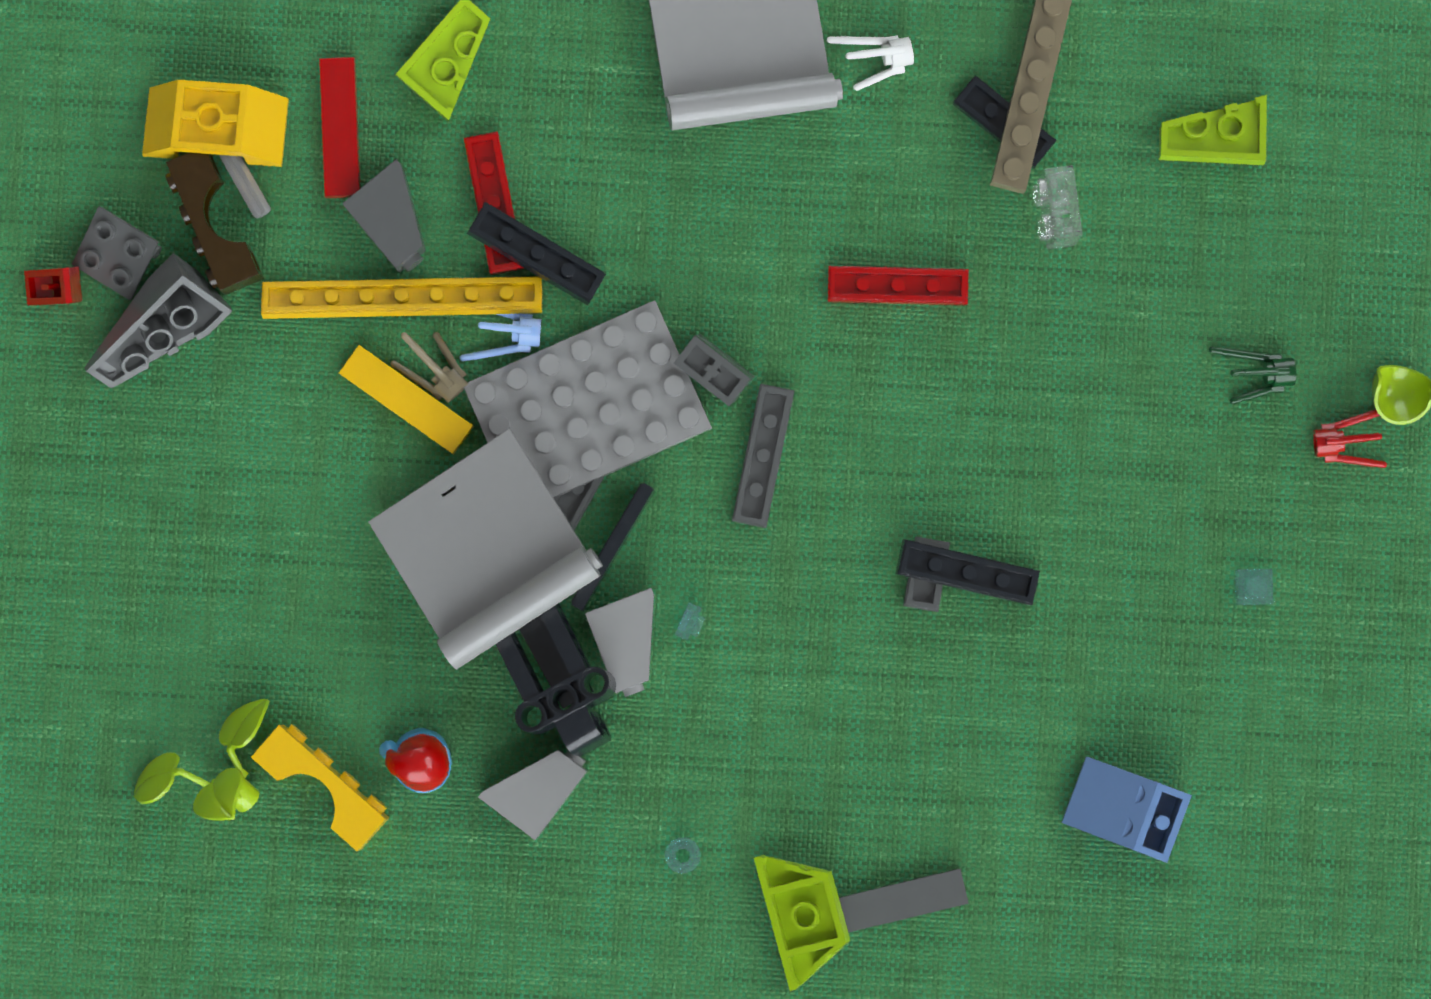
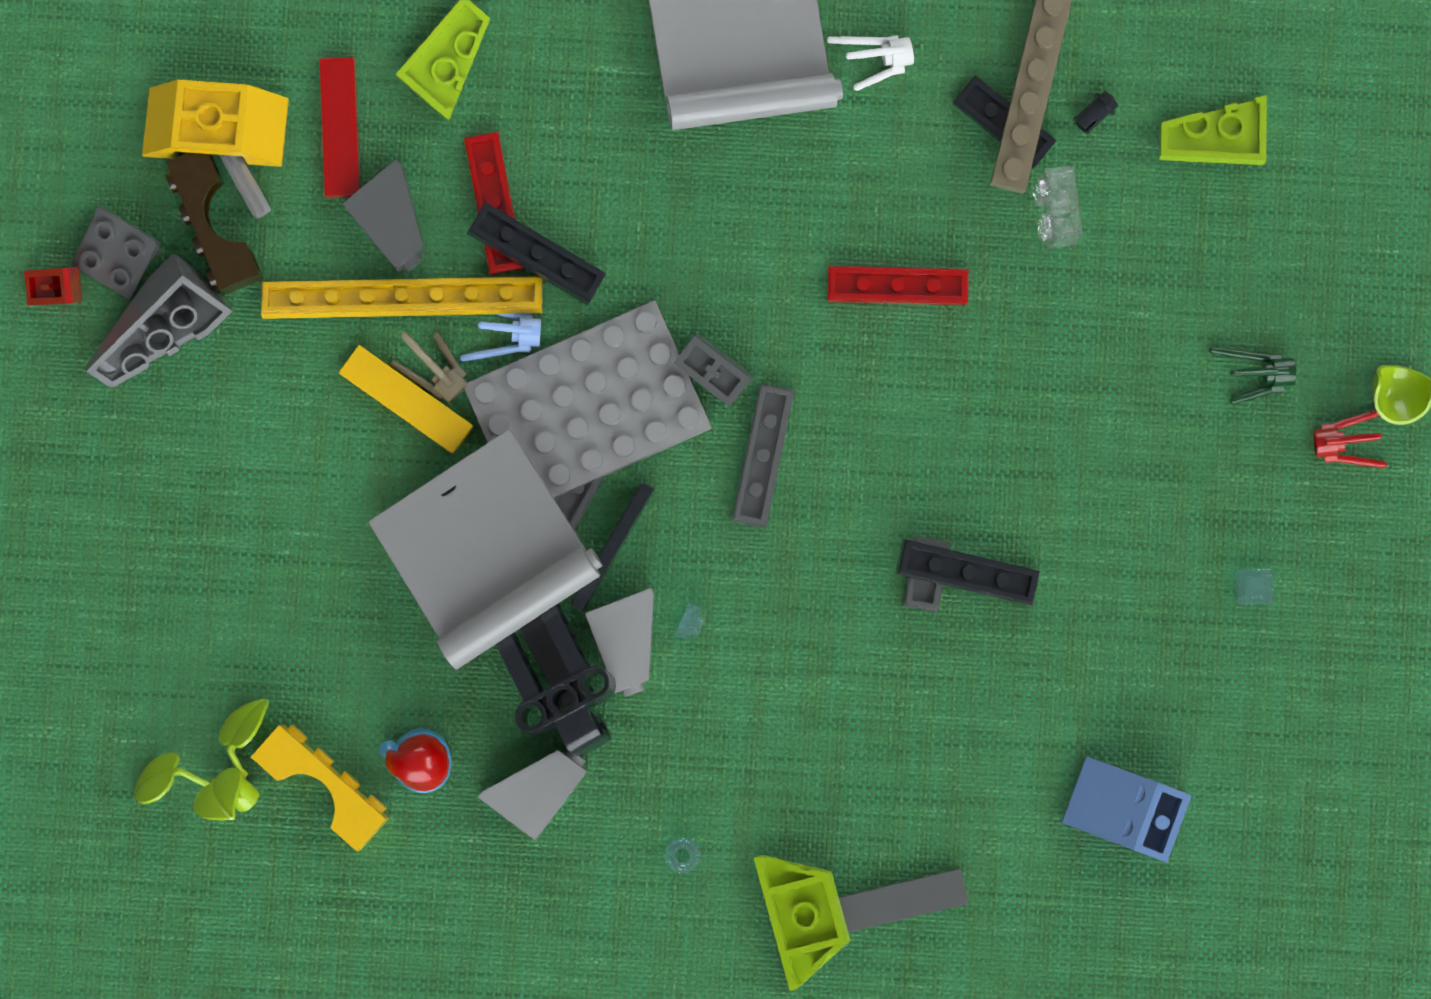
(1095, 112): none -> black pin

